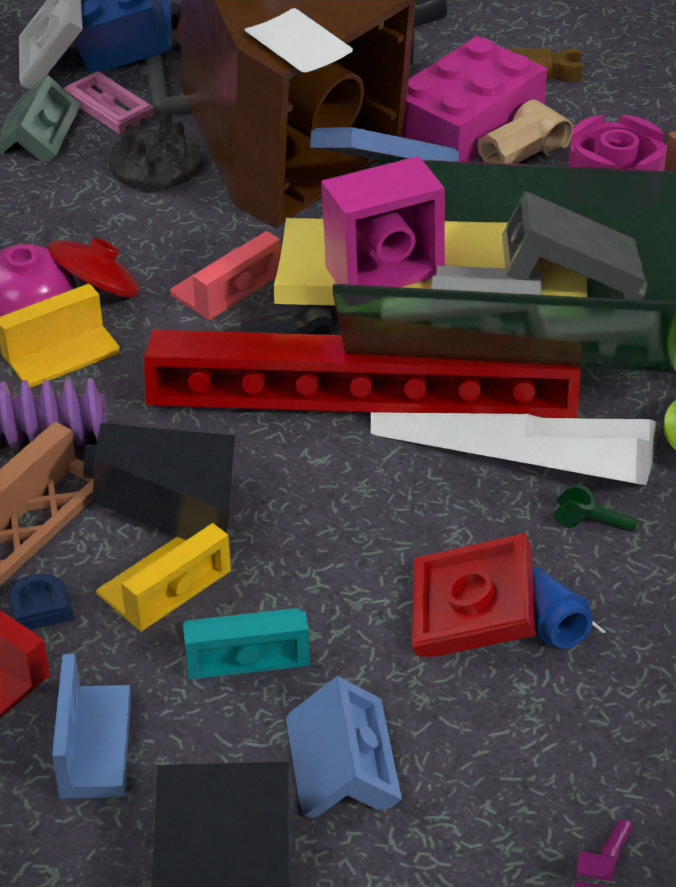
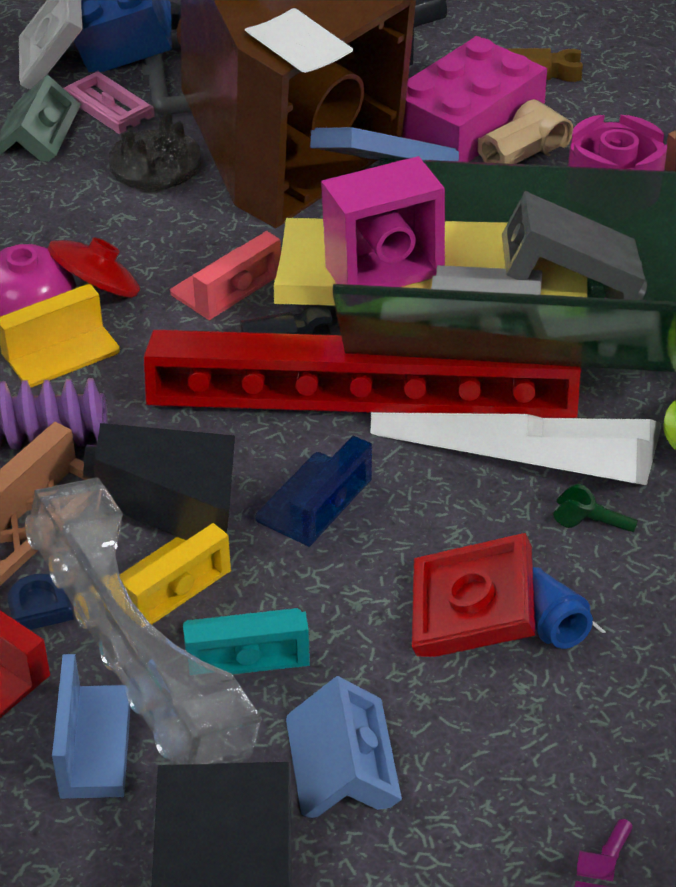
(188, 704): none -> clear arch
(318, 492): none -> clear blue panel

